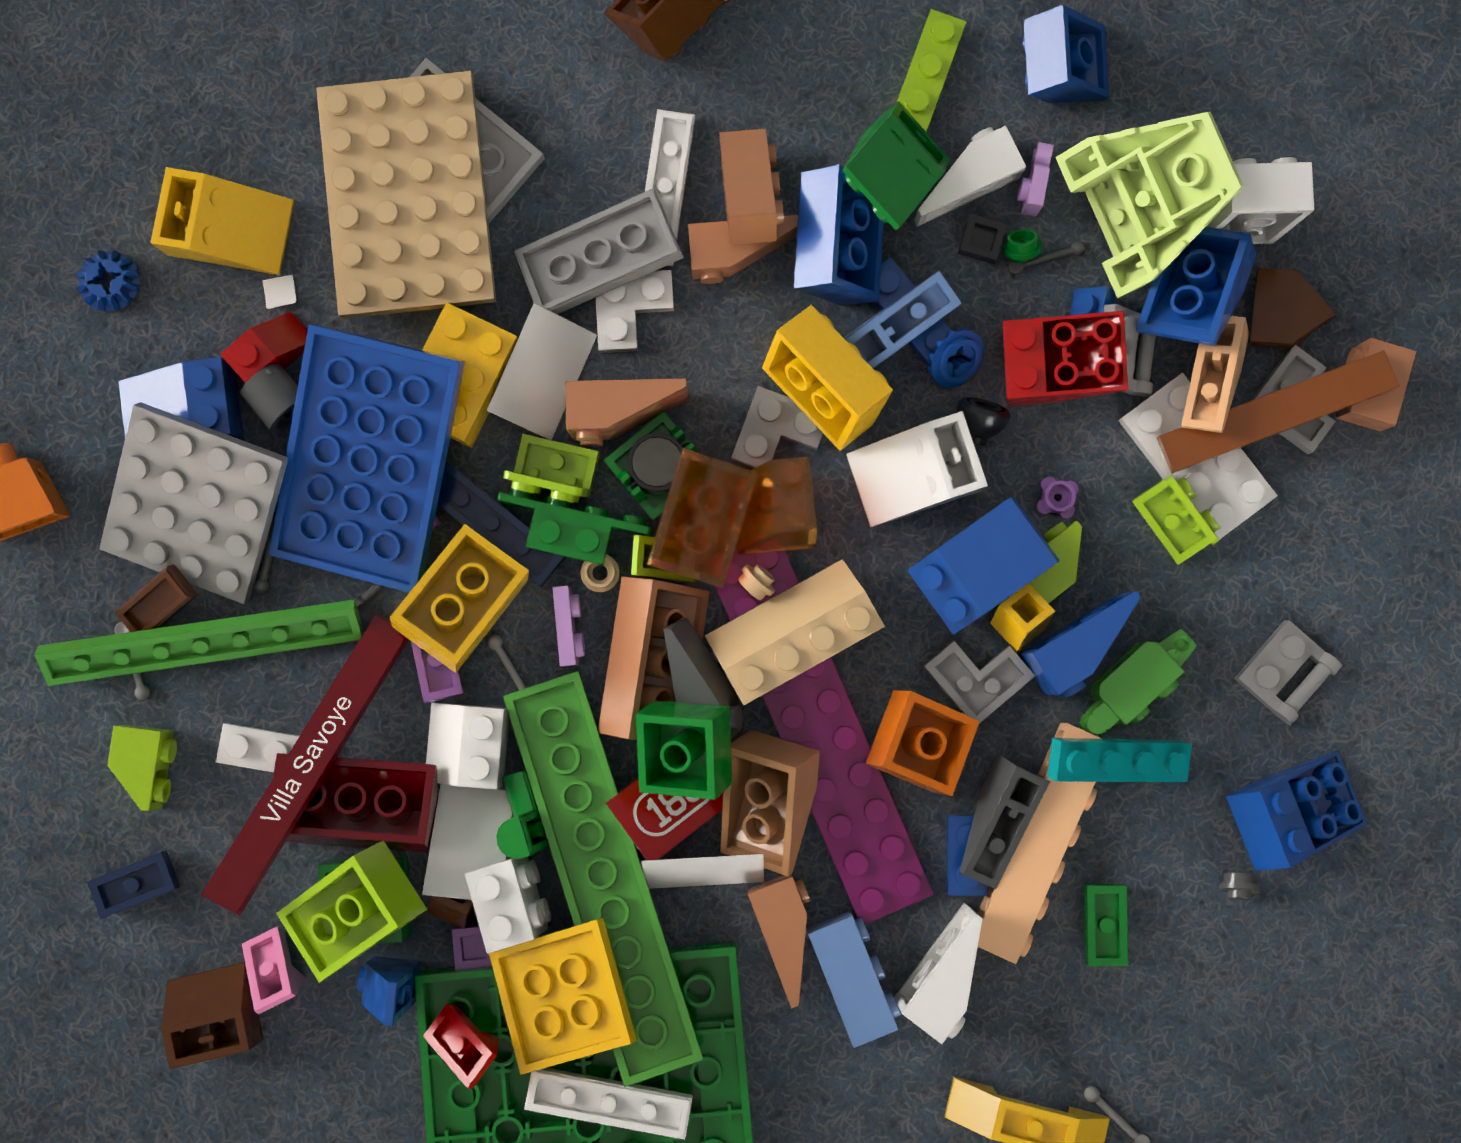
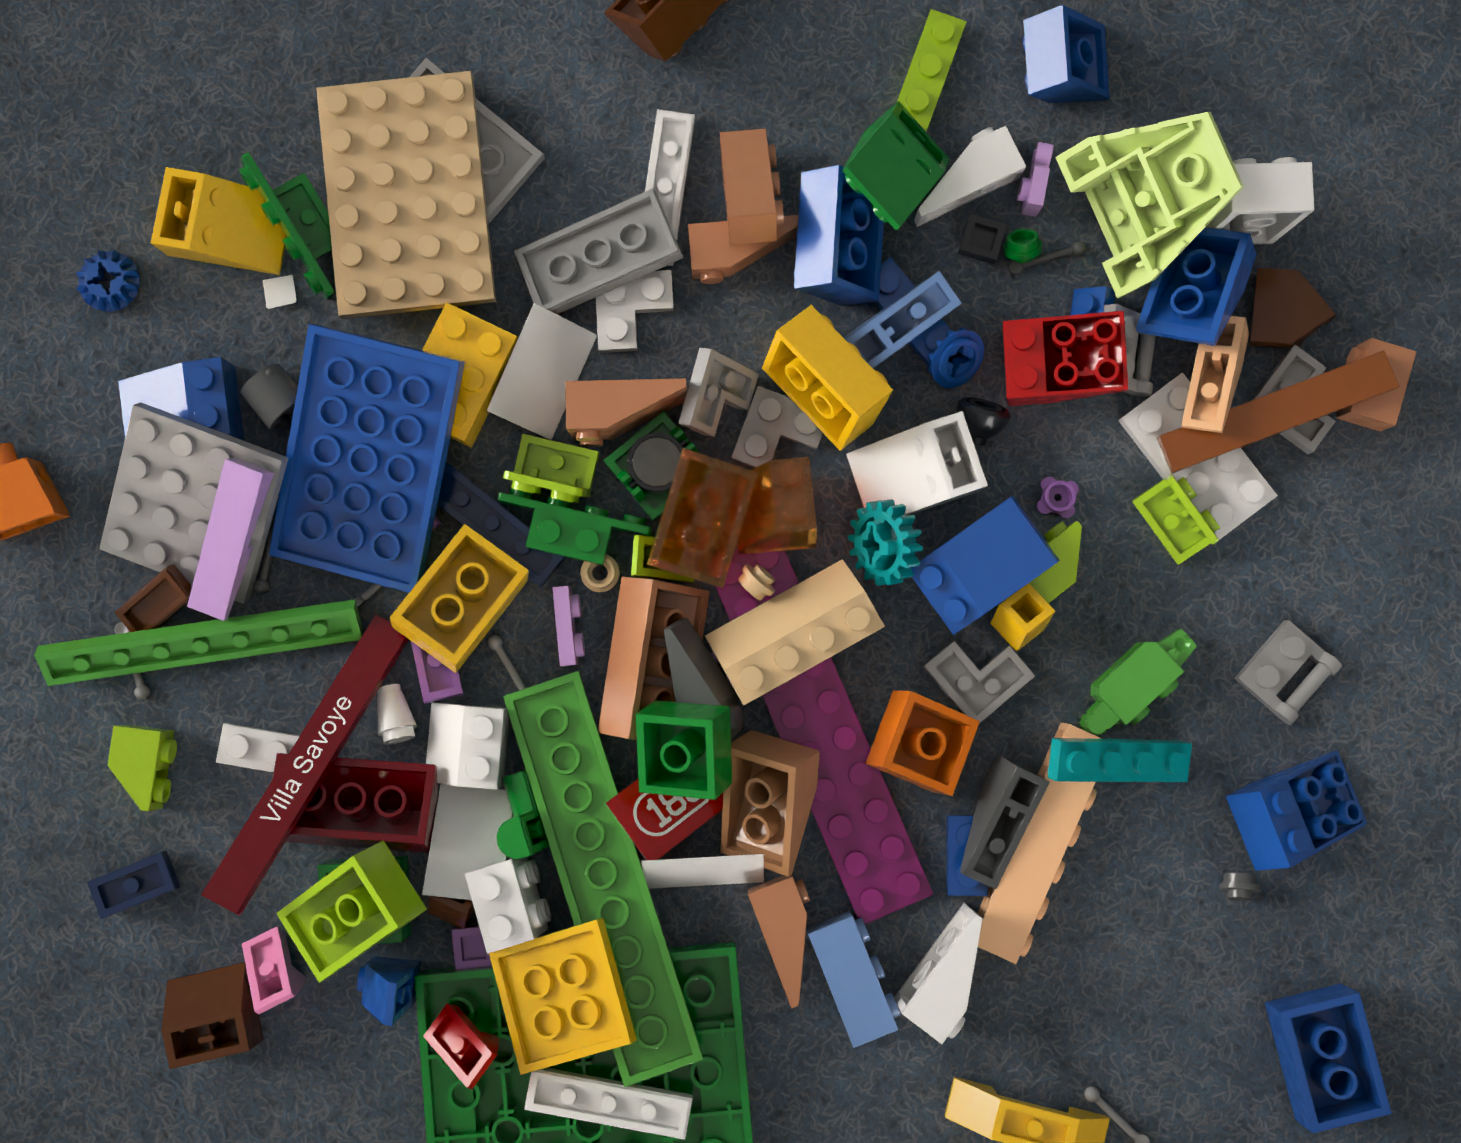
(228, 536): none -> lavender slope
(266, 344): red slope -> none
(301, 217): none -> green bracket
(394, 715): none -> white cone
(712, 384): none -> light grey plate
(885, 542): none -> teal gear
(1078, 648): blue slope -> none
(1105, 924): green plate -> none
(1327, 1058): none -> blue brick

